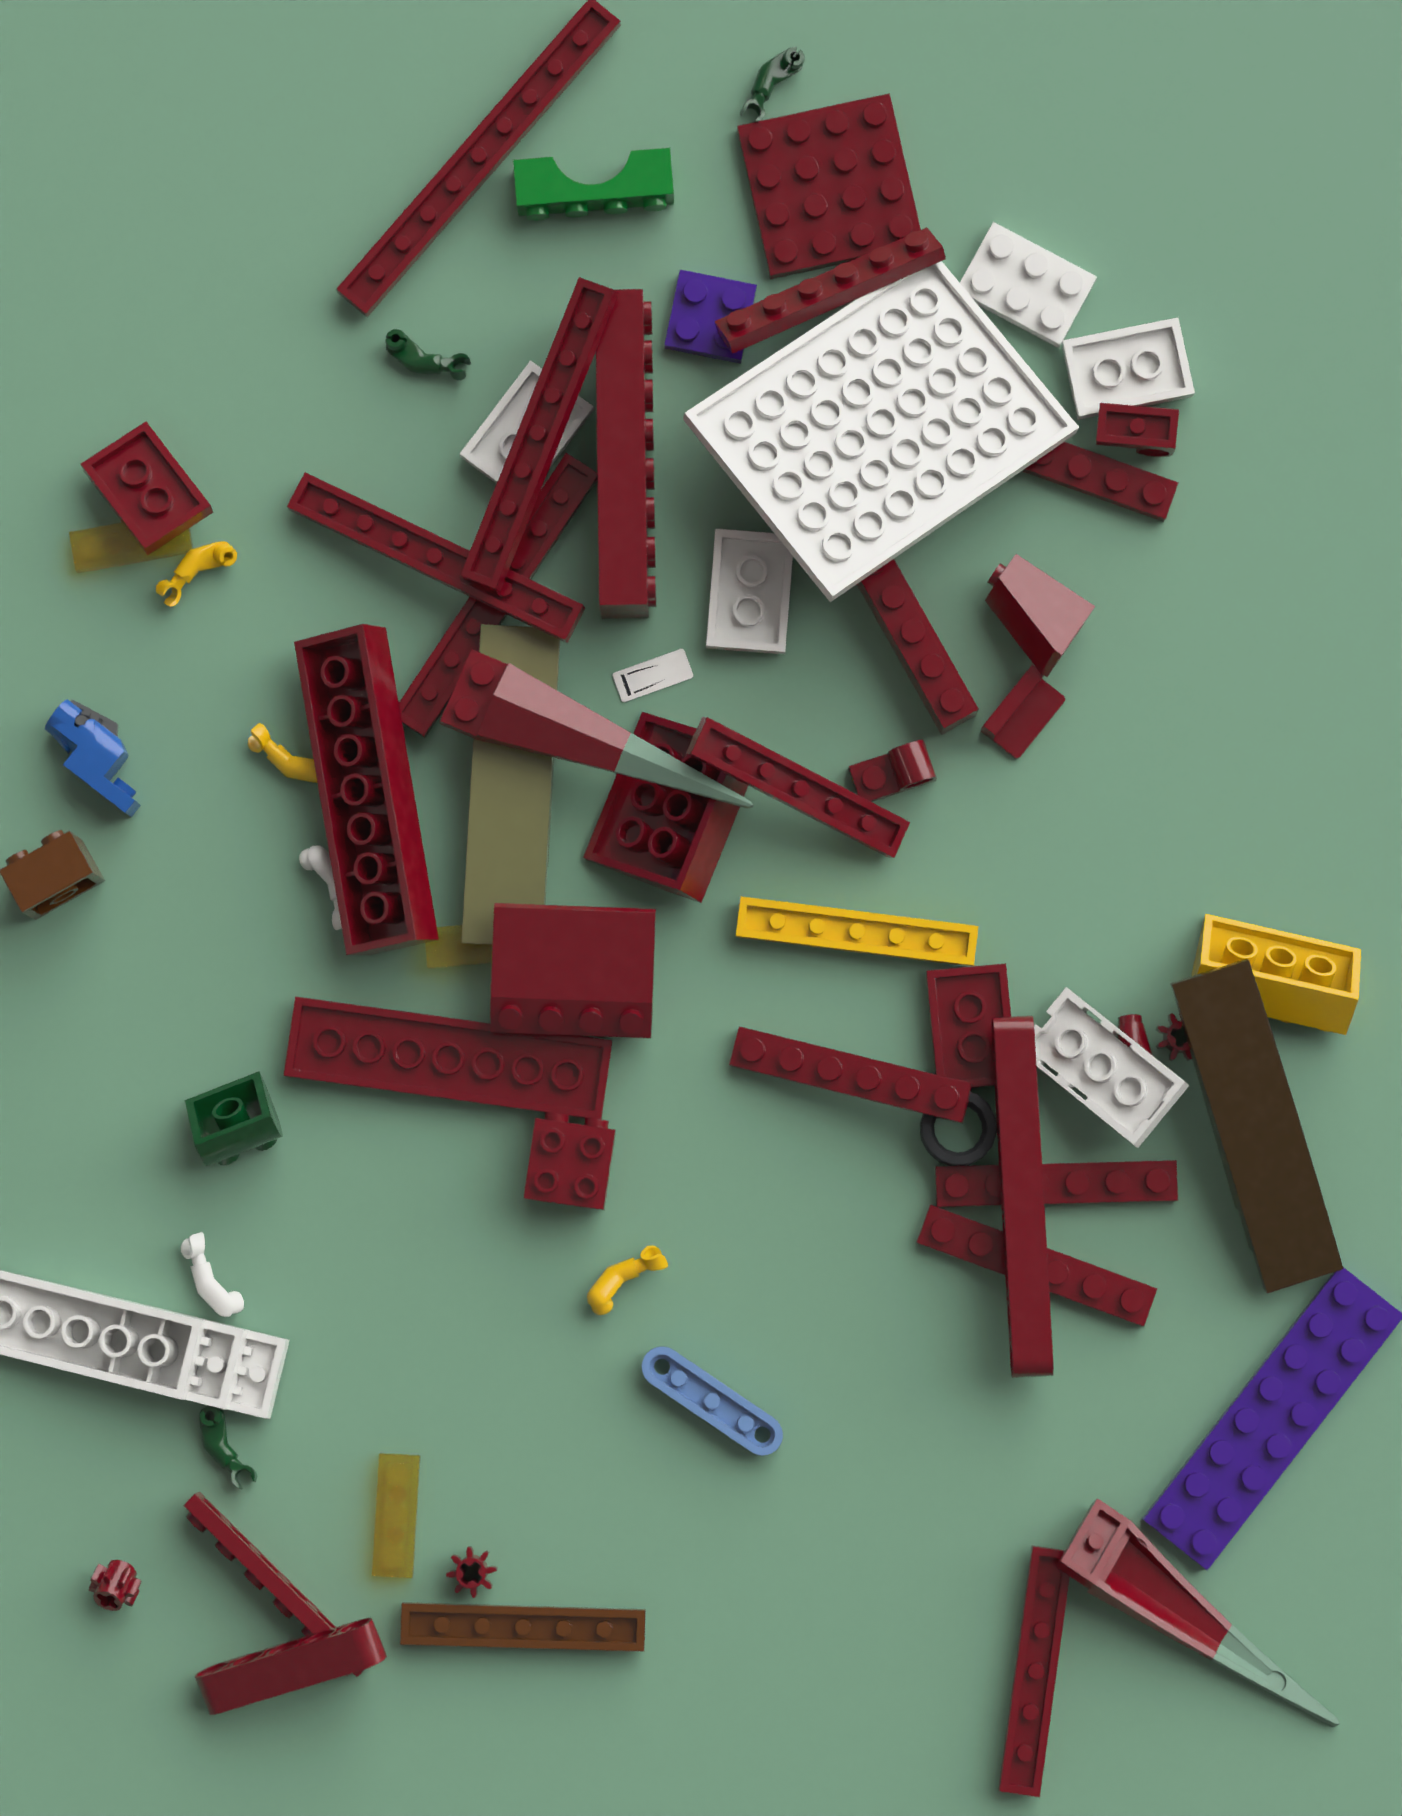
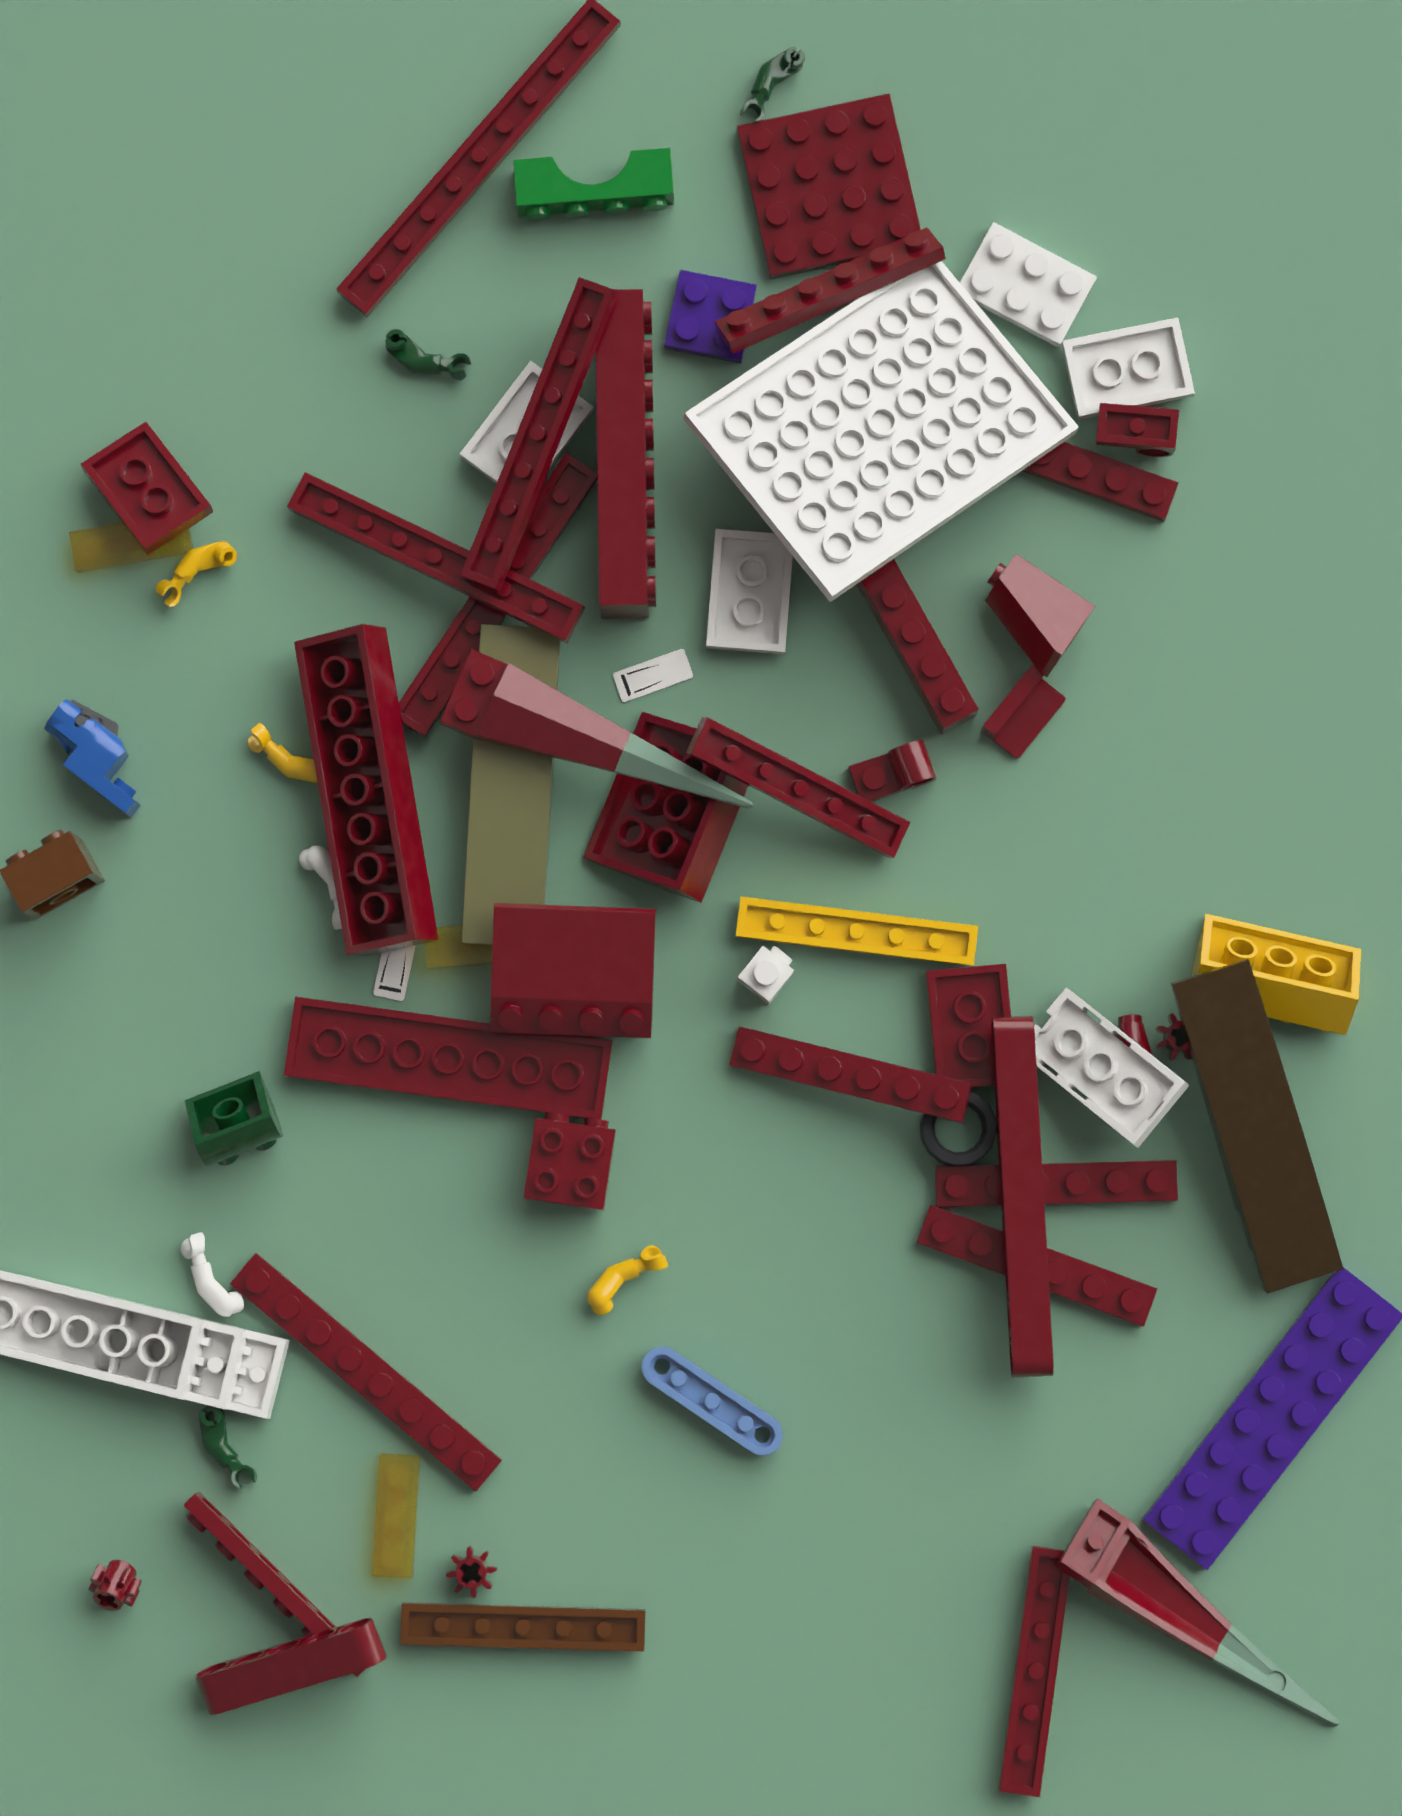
(366, 1371): none -> dark red plate
(394, 973): none -> white sticker
(767, 973): none -> white brick

